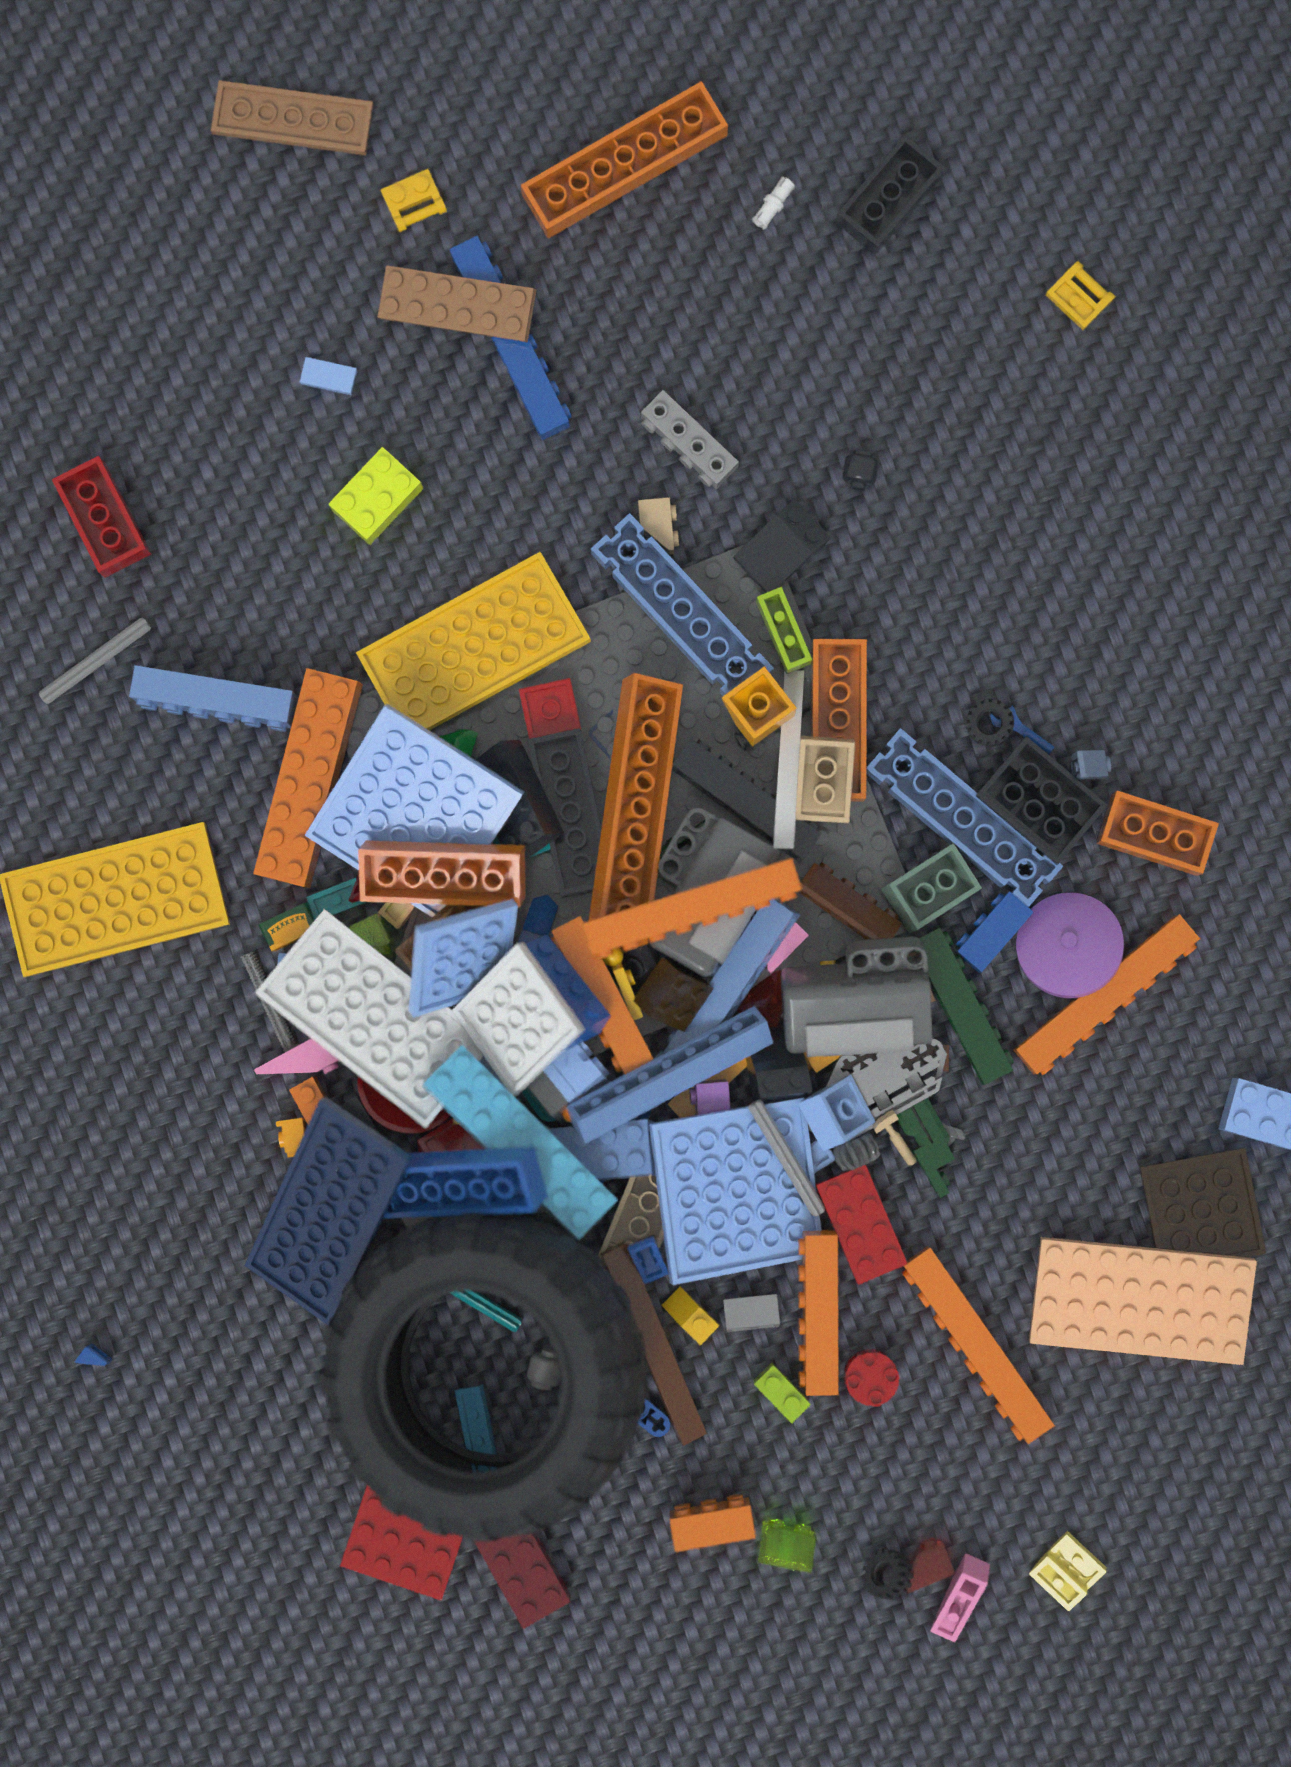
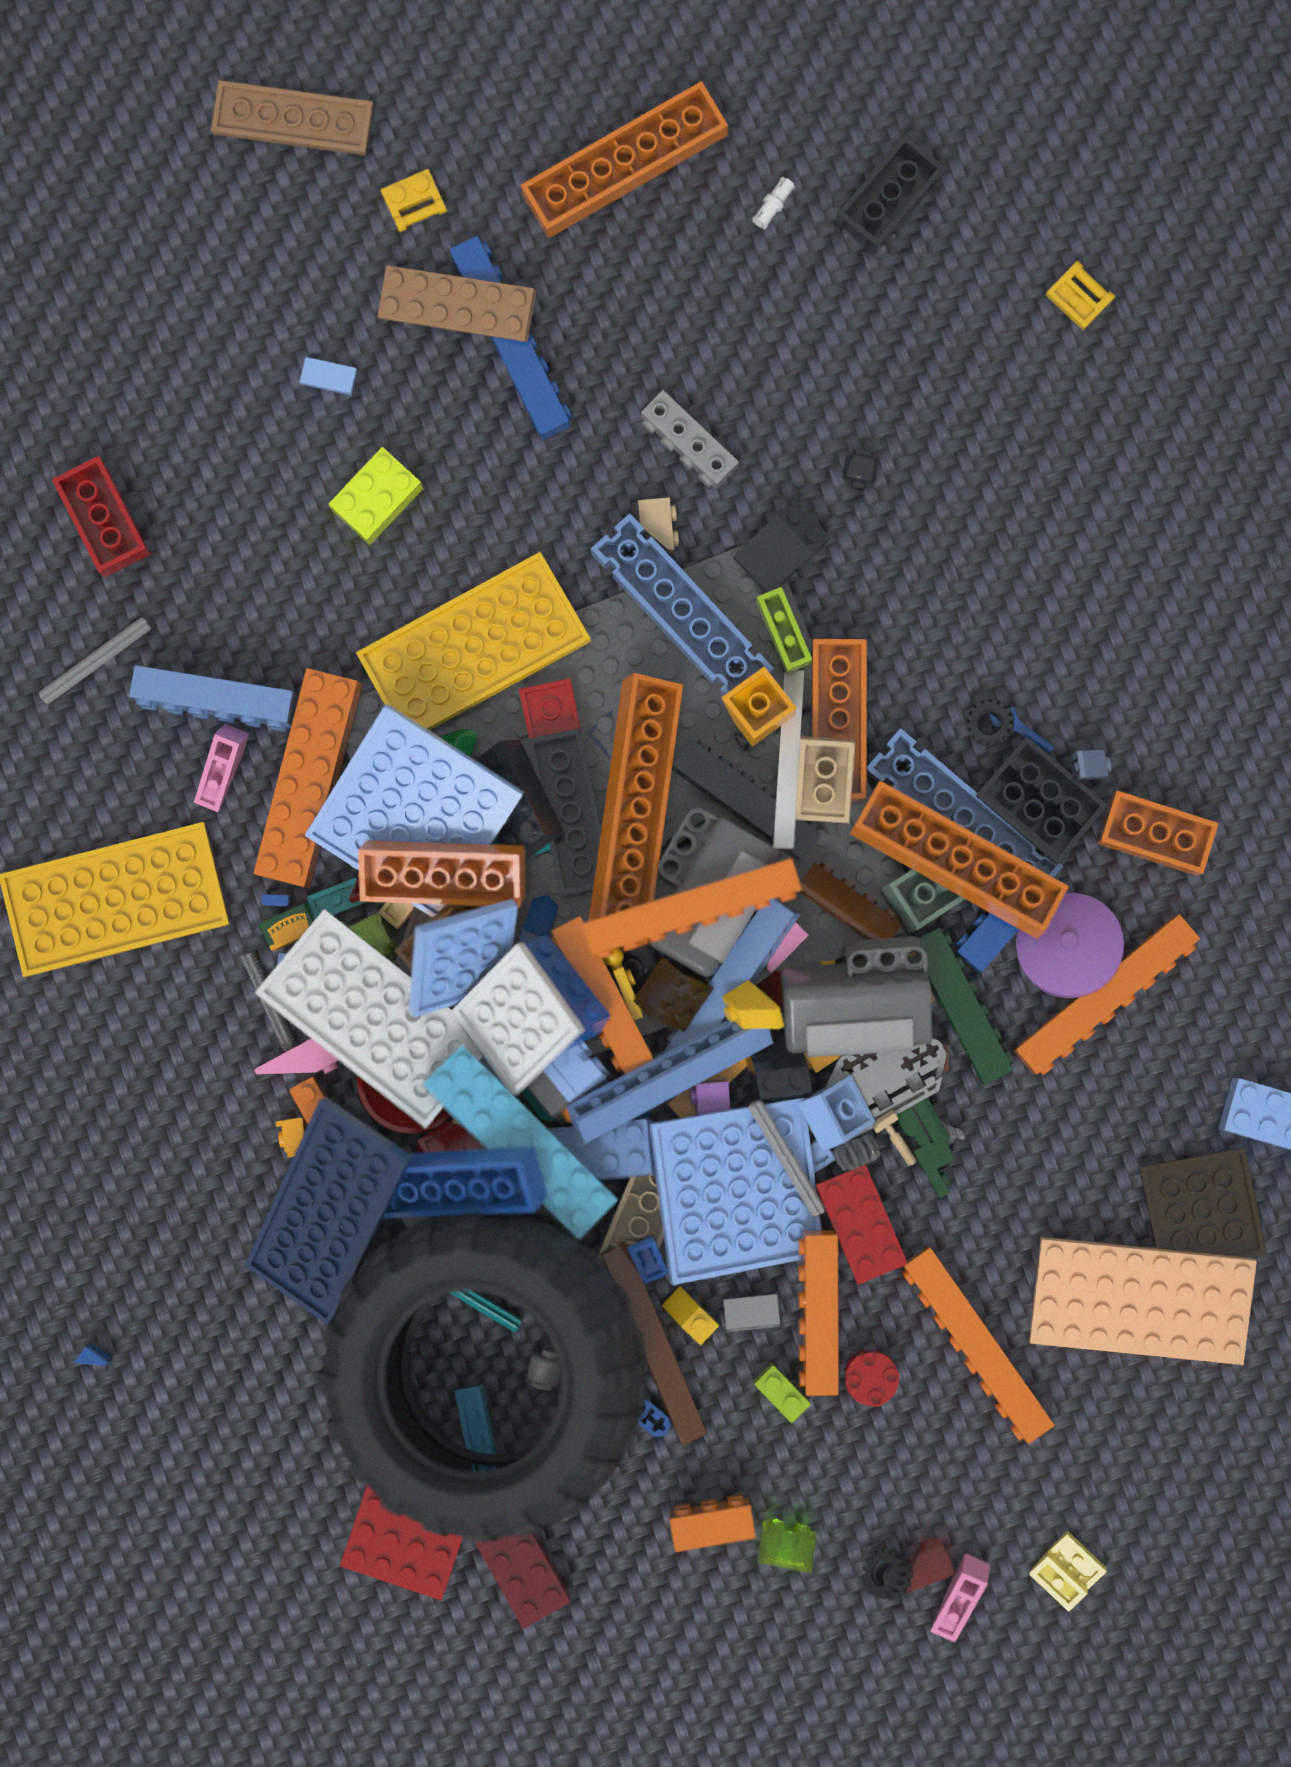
(221, 766): none -> bright pink slope
(277, 900): none -> blue tile
(751, 1008): none -> yellow slope
(959, 860): none -> orange brick

